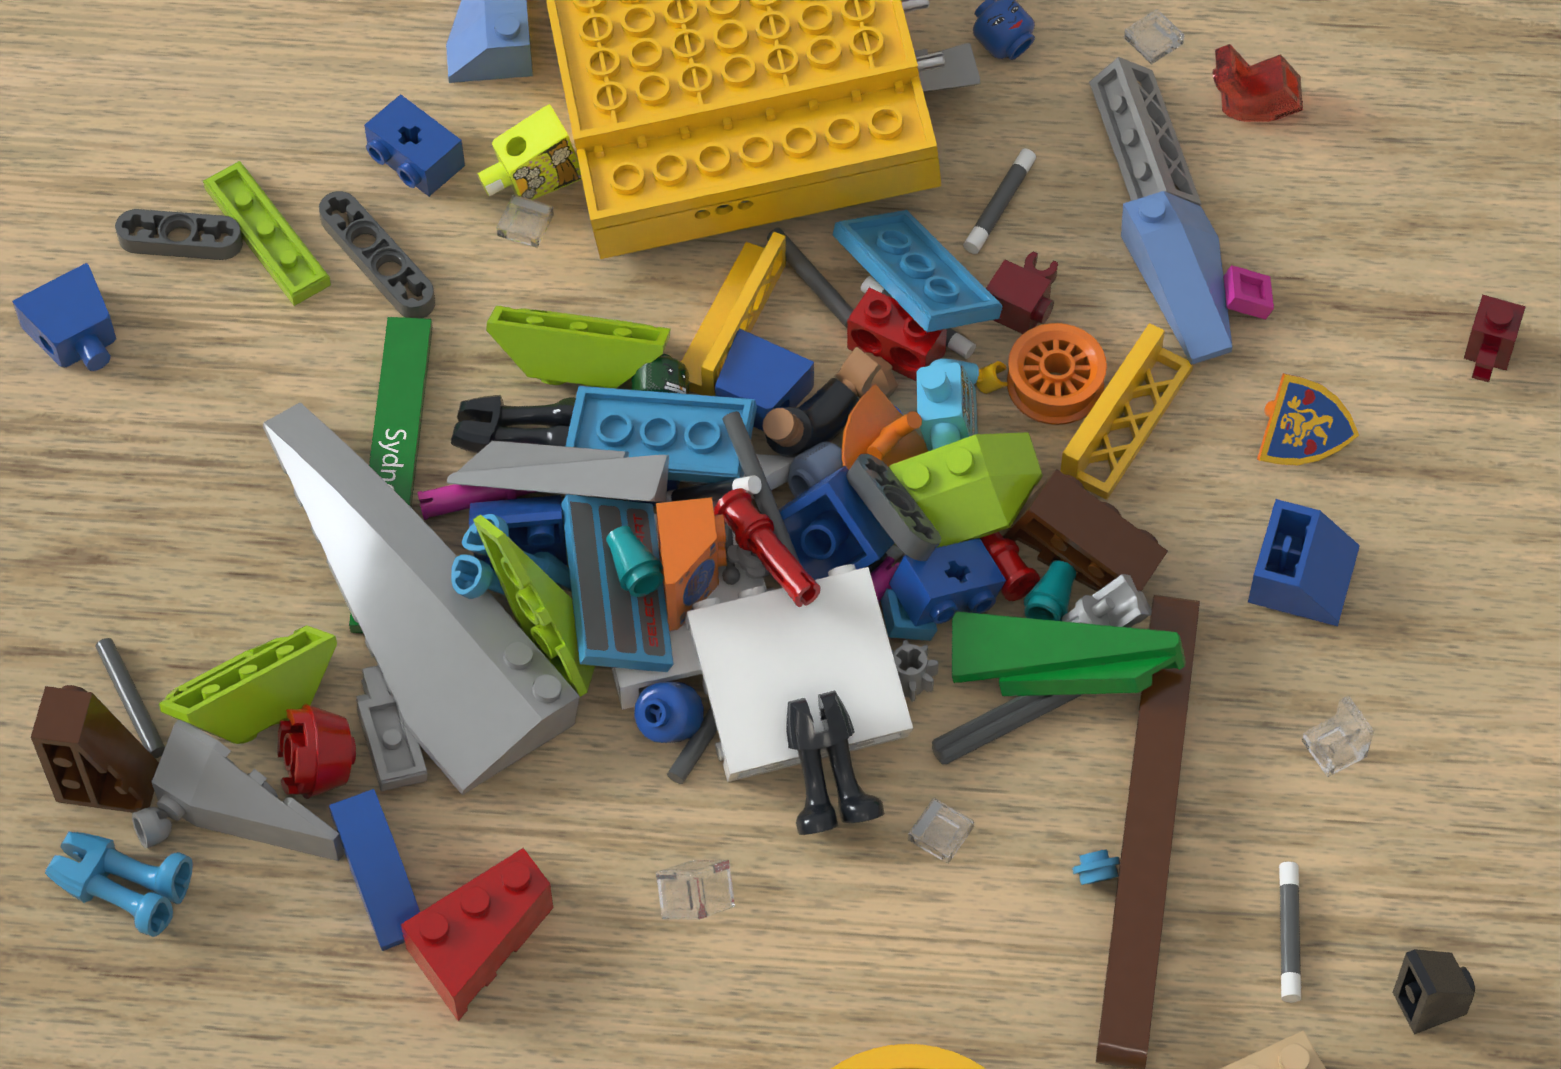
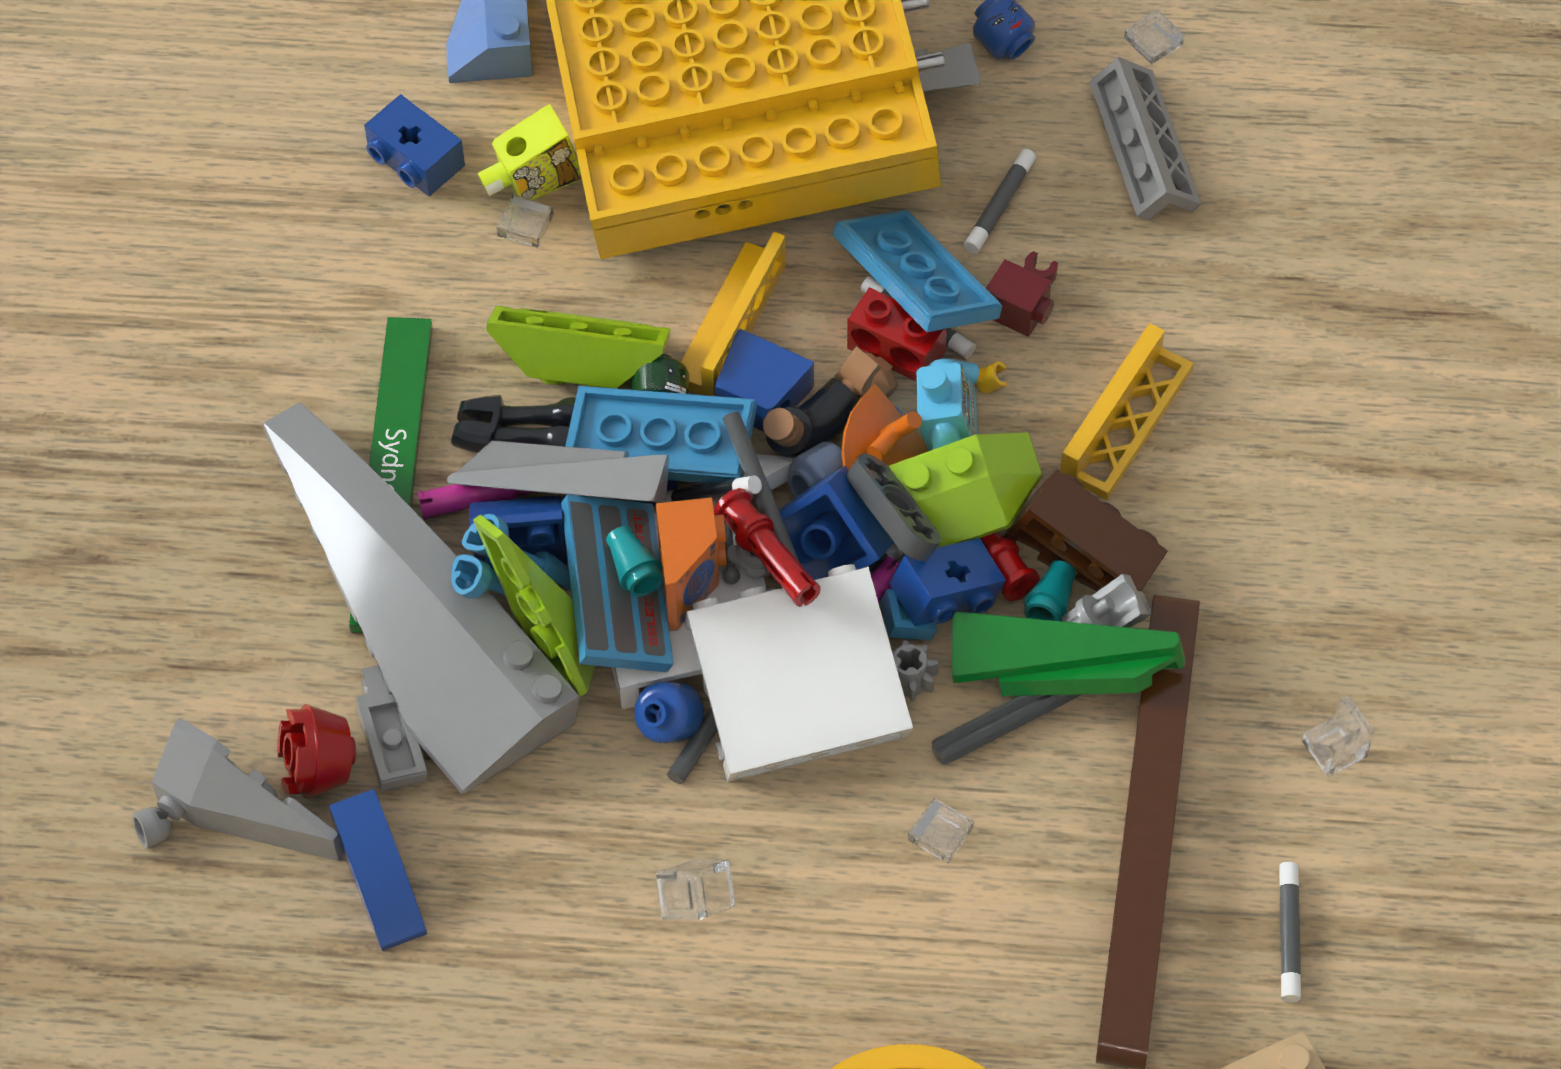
(68, 319): blue torso -> none
(91, 753): reddish brown wedge -> none
(100, 858): dark azure piece -> none
(130, 697): dark grey bar -> none
(190, 247): dark grey beam -> none
(254, 687): lime wedge -> none
(267, 233): lime tile -> none
(380, 252): dark grey beam -> none
(477, 928): red wedge -> none
(815, 280): dark grey bar -> none
(852, 801): black piece -> none
(1061, 350): orange wheel -> none
(1096, 867): dark azure plate -> none
(1182, 268): medium blue wedge -> none
(1248, 292): dark pink plate -> none
(1256, 91): clear red brick -> none
(1304, 423): shield -> none
(1304, 564): blue slope -> none
(1432, 989): black slope -> none
(1493, 336): dark red brick -> none

